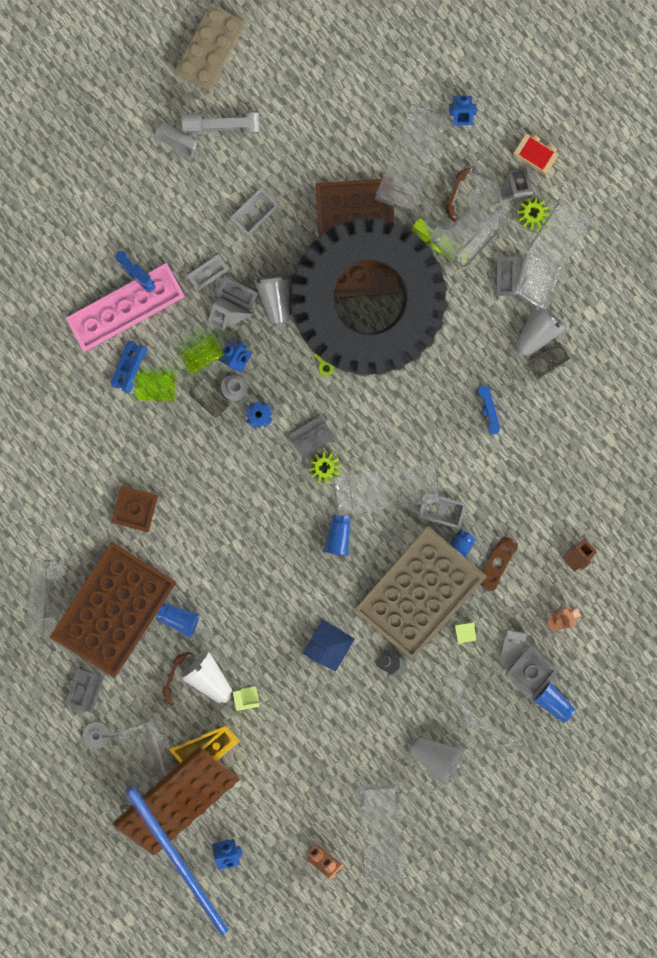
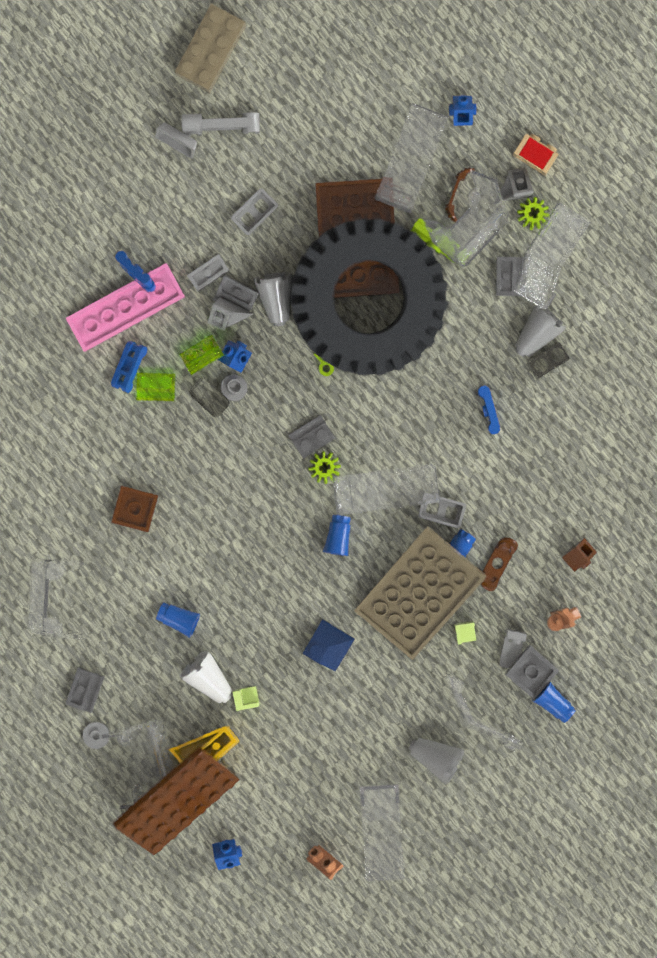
(112, 610): reddish brown plate -> none
(166, 690): reddish brown piece -> none
(176, 860): piece -> none
(266, 414): blue brick -> none
(392, 663): dark grey plate -> none

